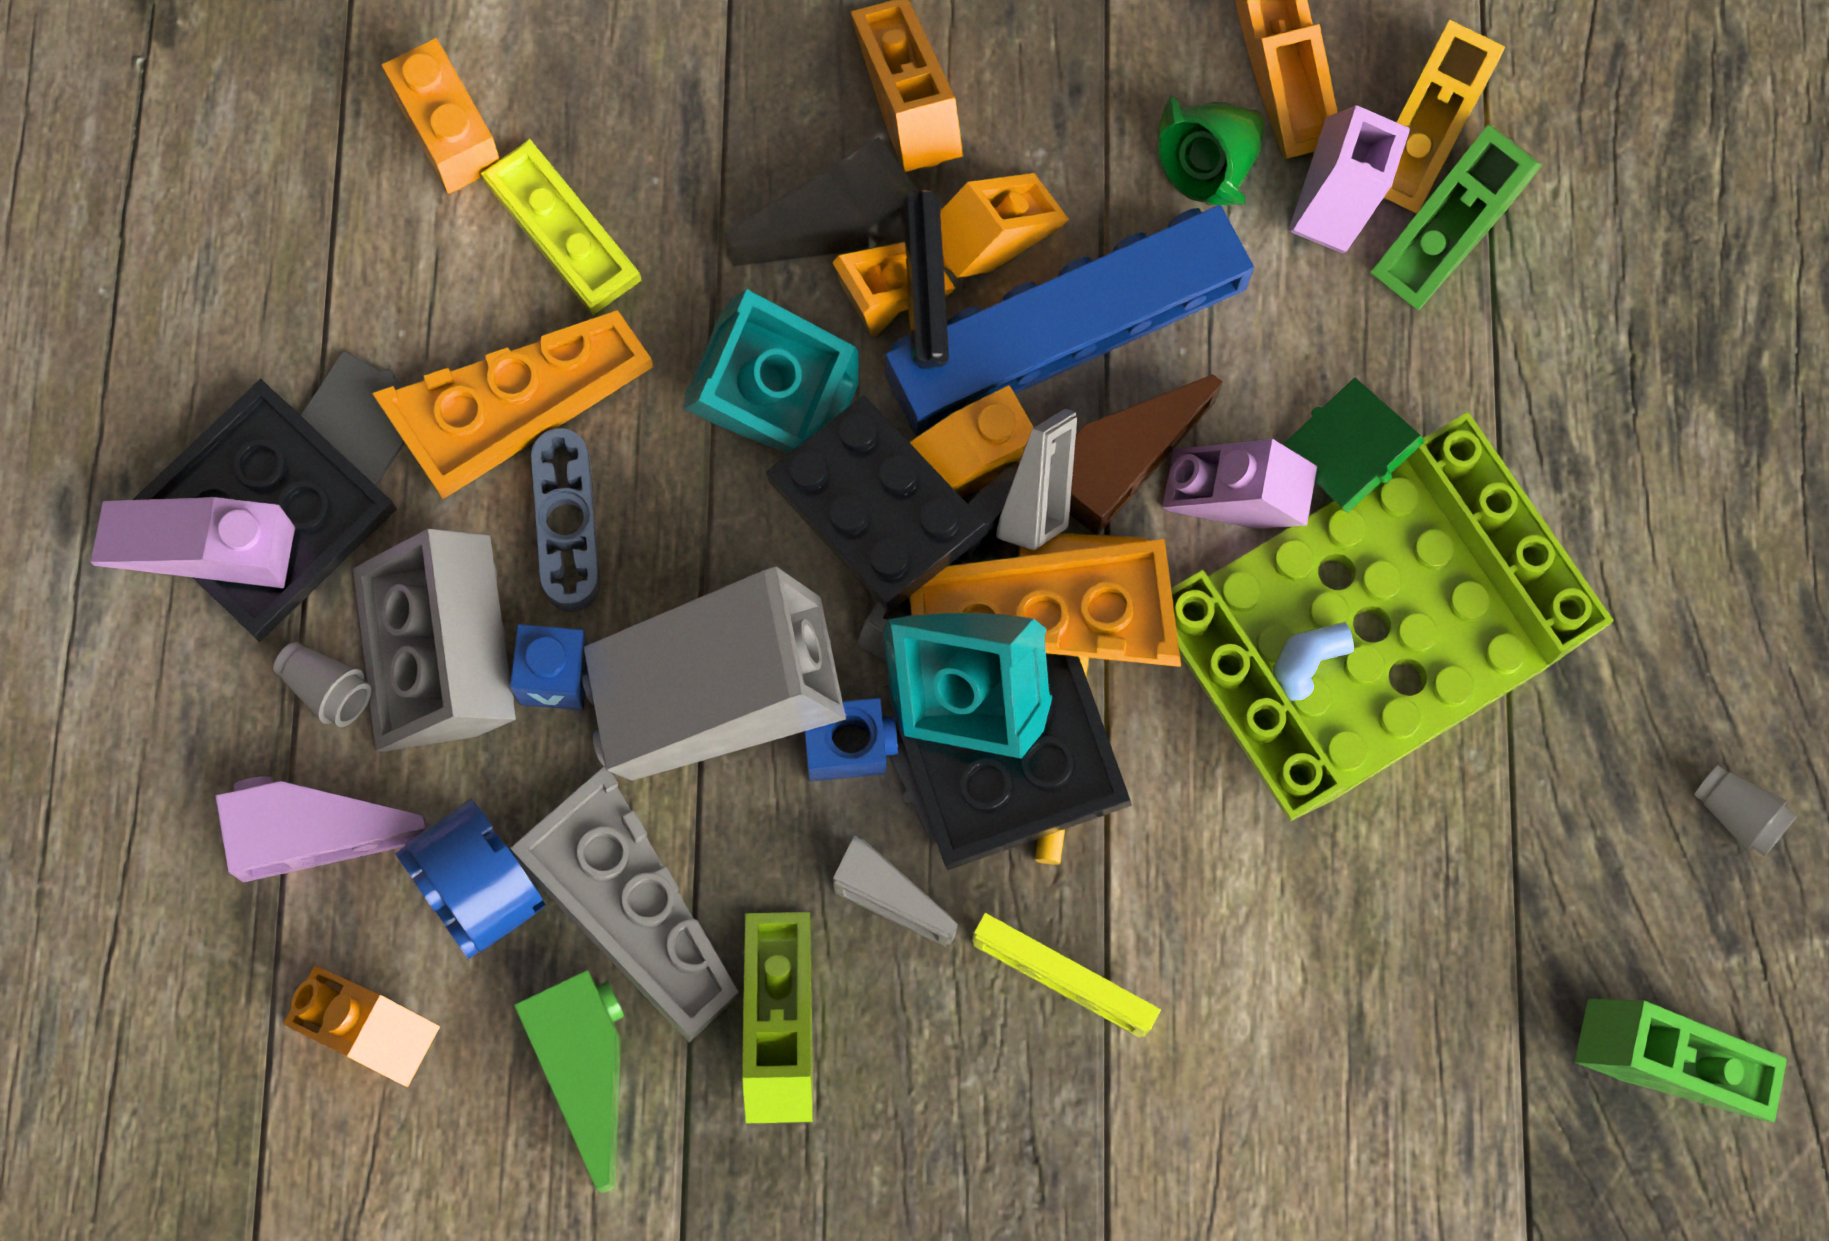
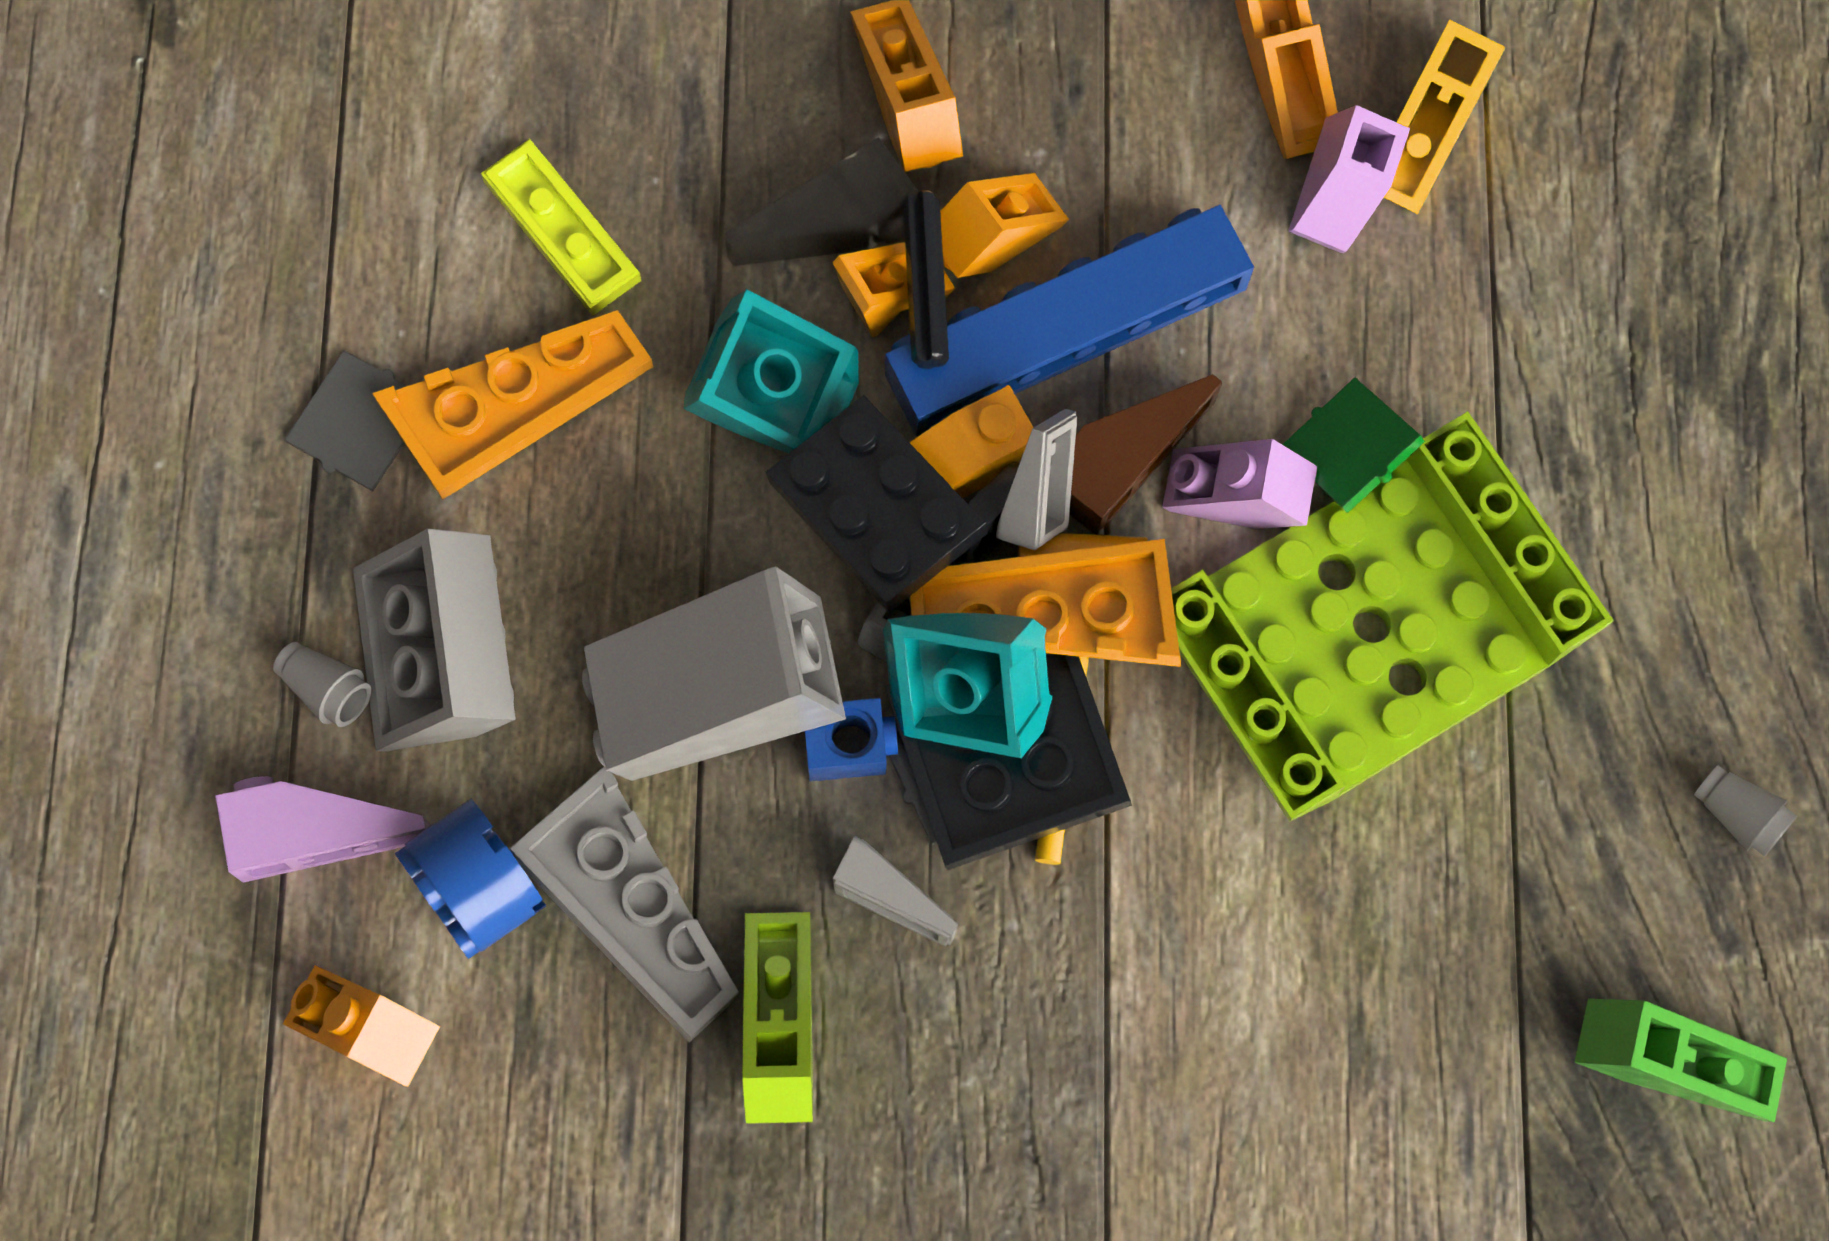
(196, 539): lavender slope -> none
(276, 457): black plate -> none
(441, 115): light orange brick -> none
(549, 667): blue brick -> none
(578, 474): sand blue beam -> none
(581, 1059): bright green slope -> none
(1065, 976): neon yellow tile -> none
(1217, 140): green hat -> none
(1303, 654): light blue arm -> none
(1456, 216): bright green slope -> none

